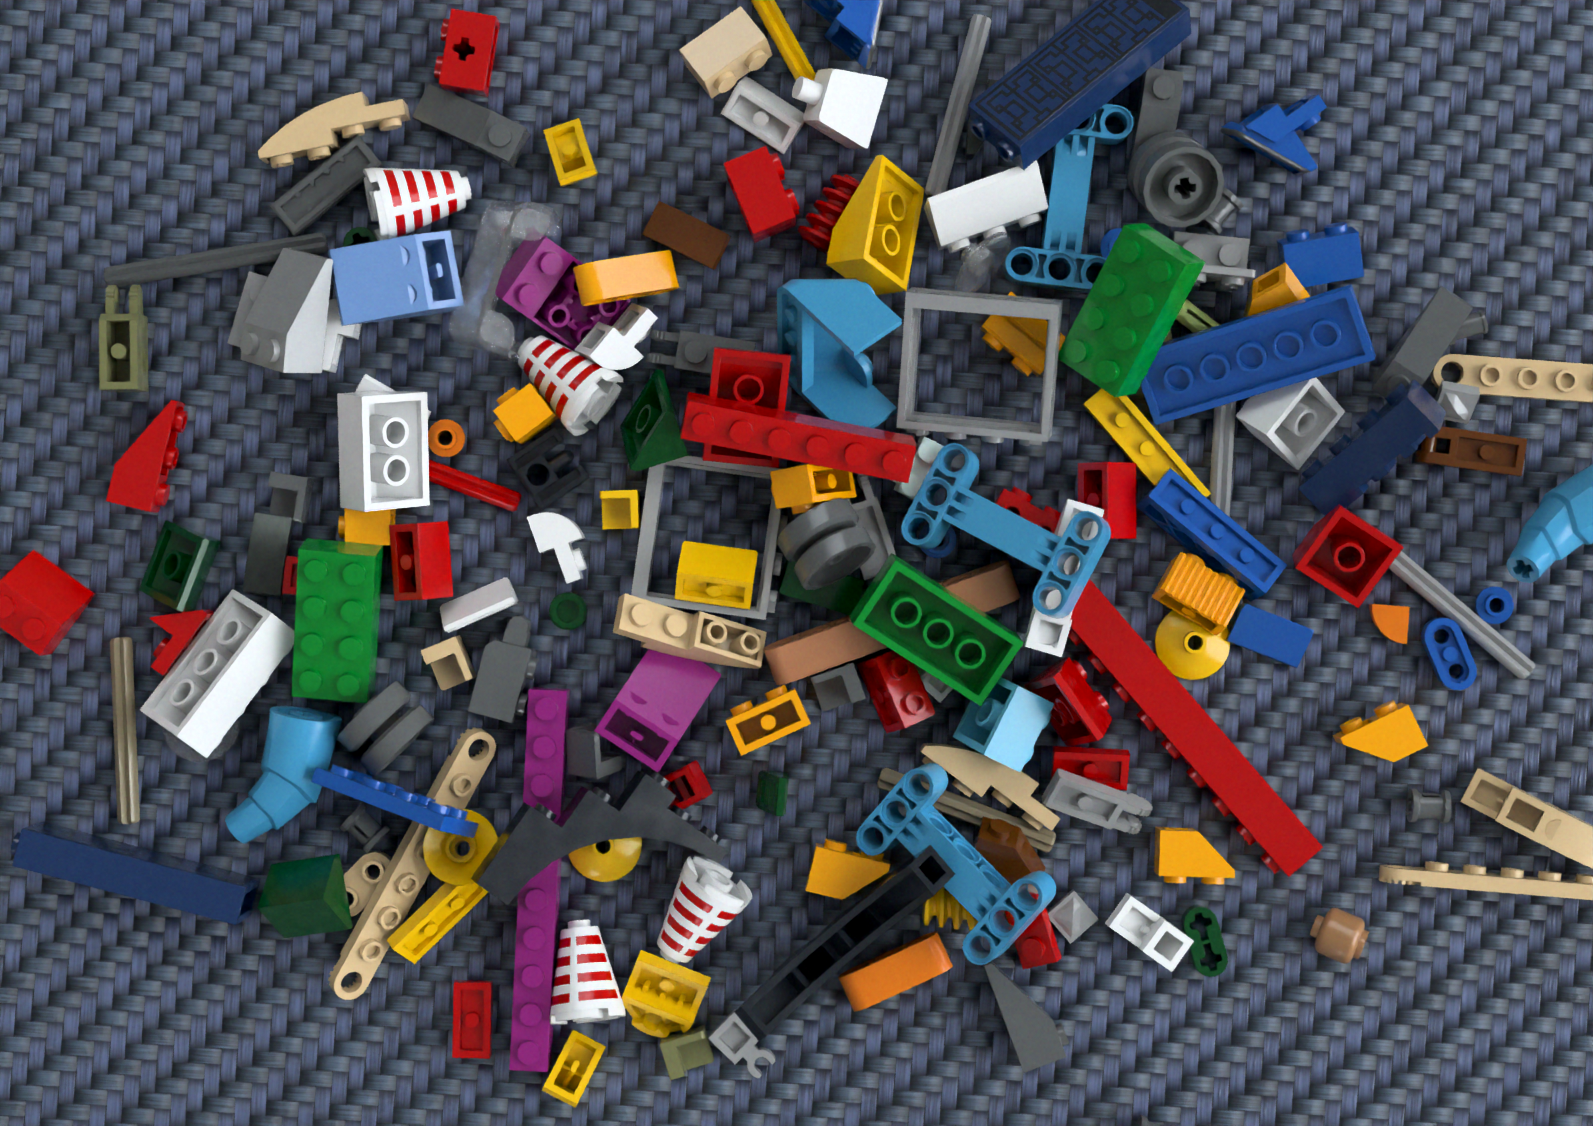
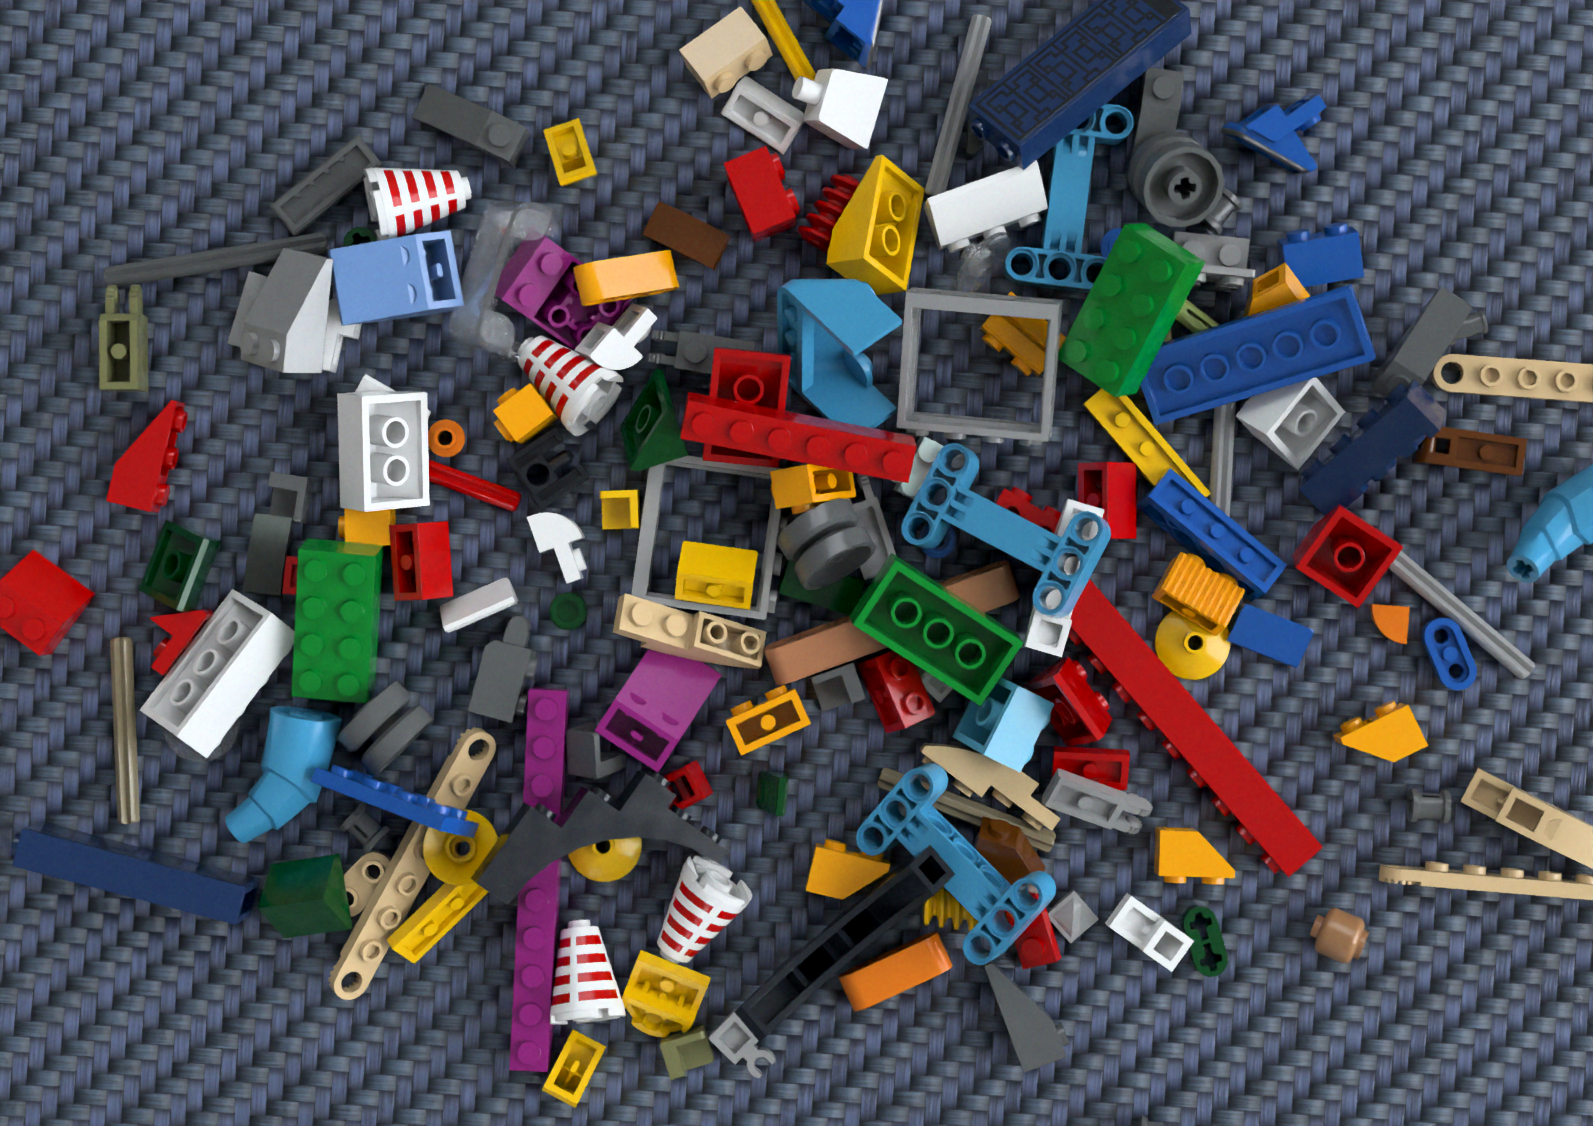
(317, 130): tan slope -> none
(449, 662): tan panel -> none
(472, 1019): red plate -> none
(481, 34): red brick -> none
(1457, 400): light grey tile -> none
(1483, 600): blue plate -> none

